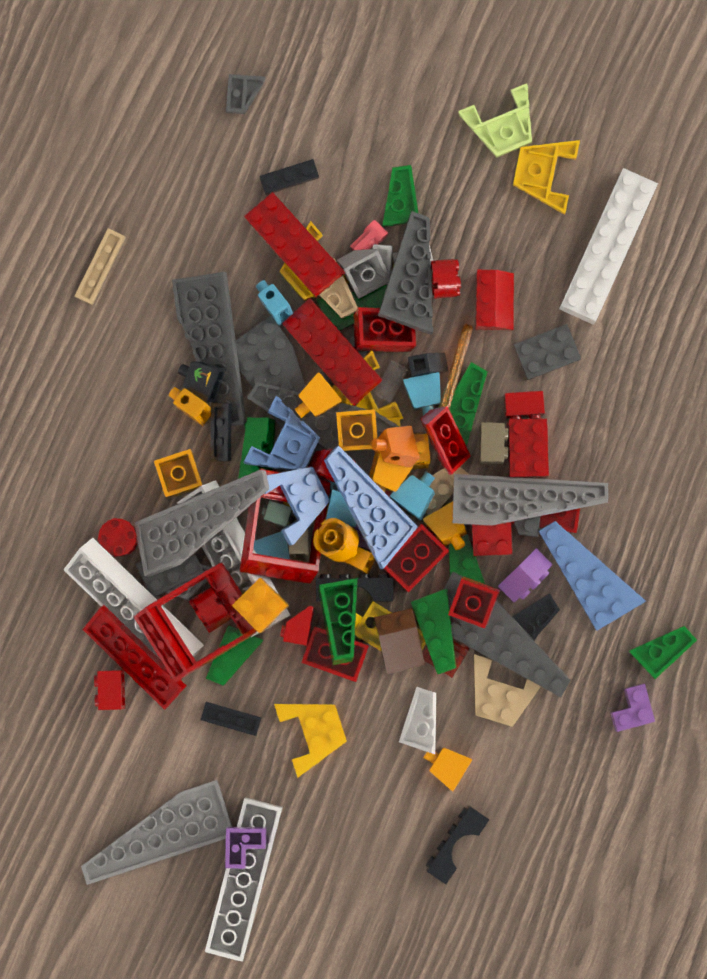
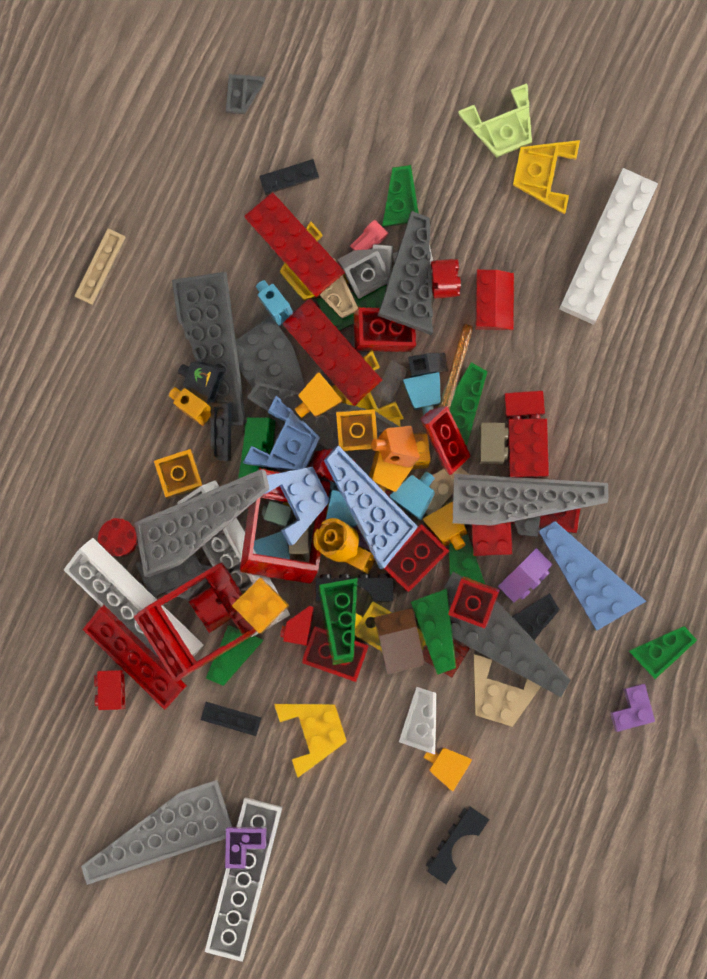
(547, 352): dark grey plate -> none

